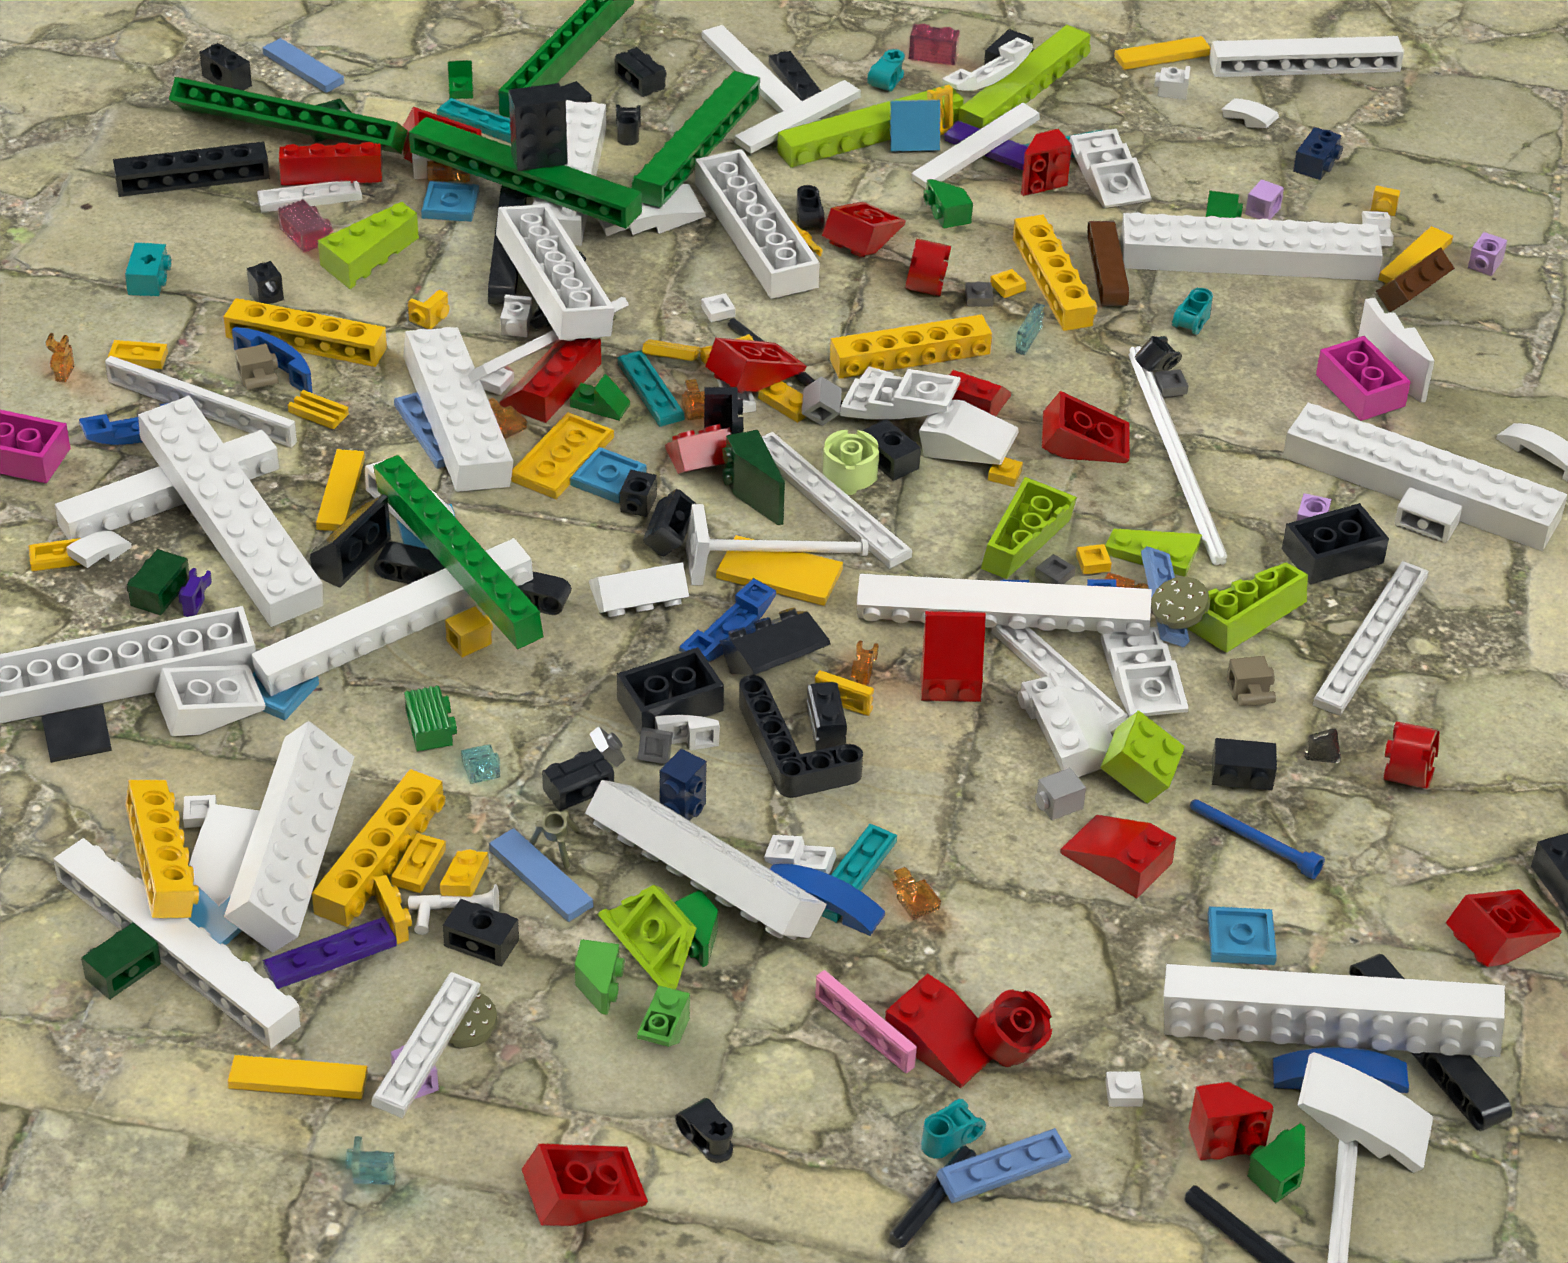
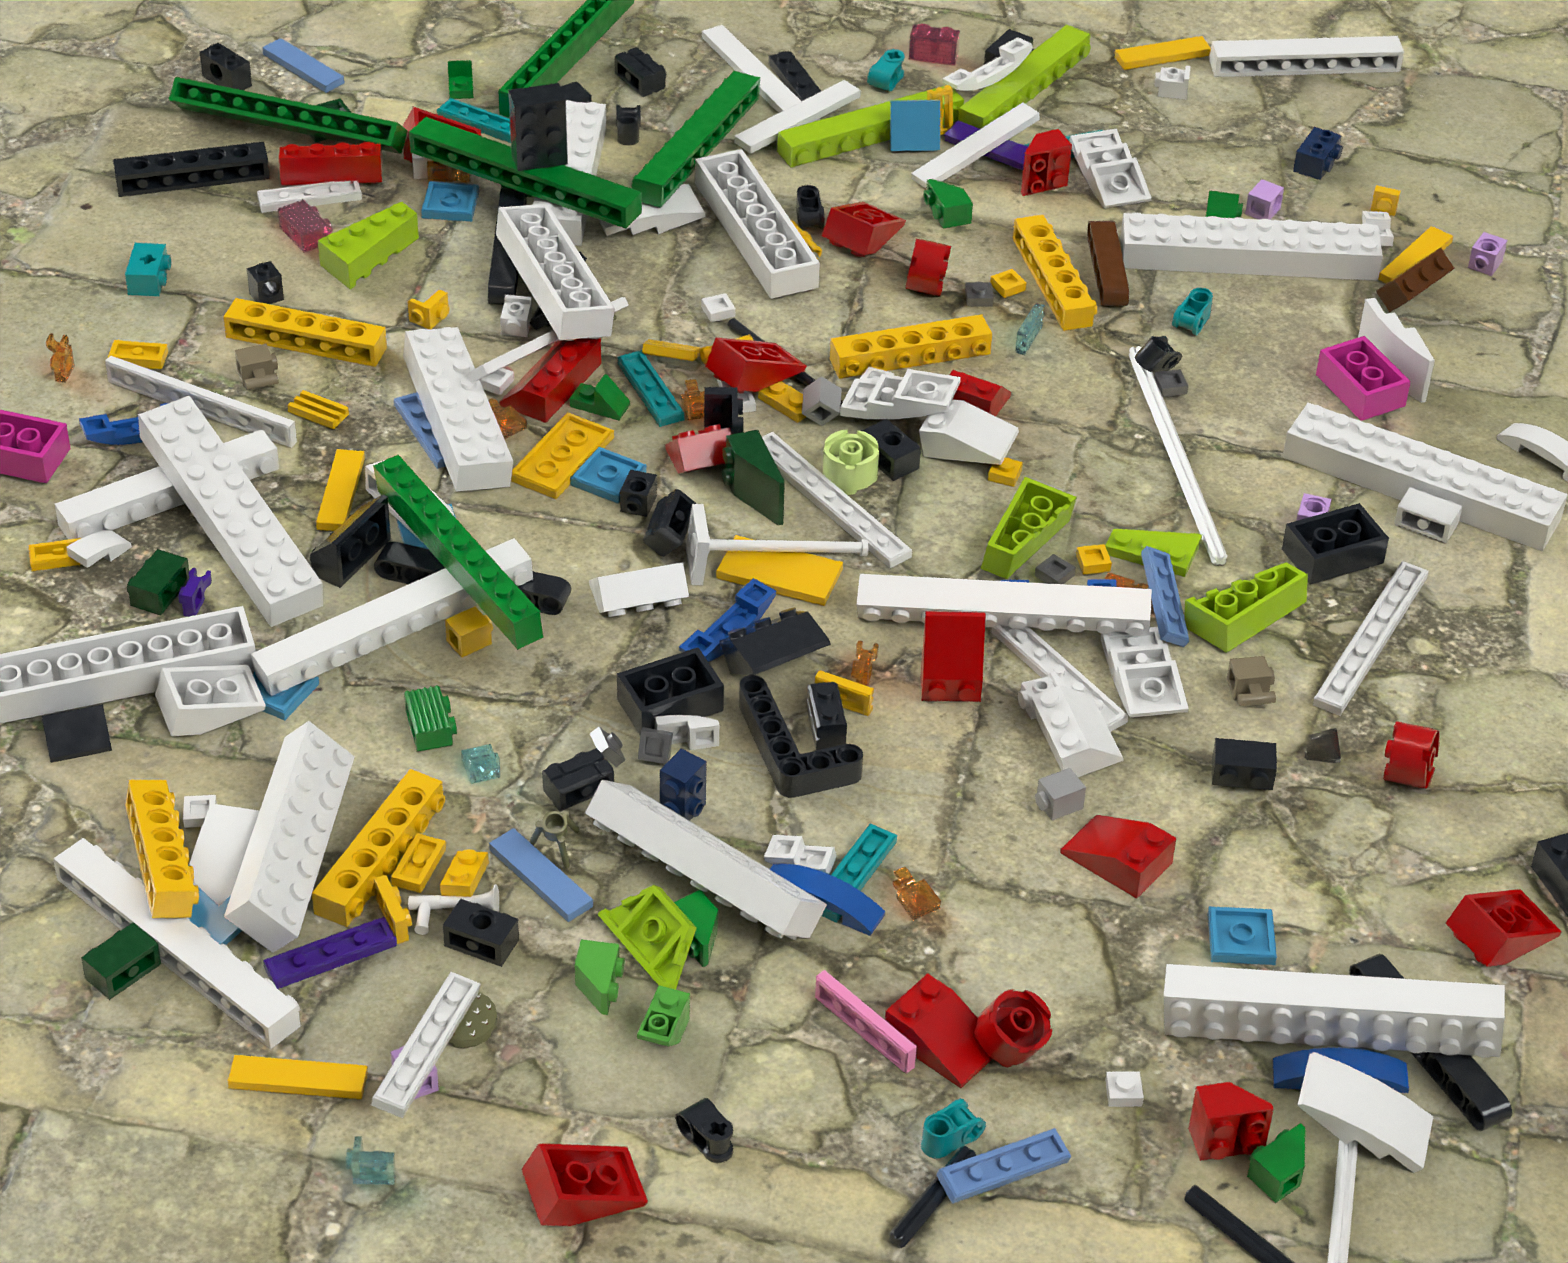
(287, 357): blue slope -> none
(1084, 431): red slope -> none
(1142, 757): lime brick -> none
(1180, 602): olive tile -> none
(1253, 113): white slope -> none
(1308, 863): blue piece -> none

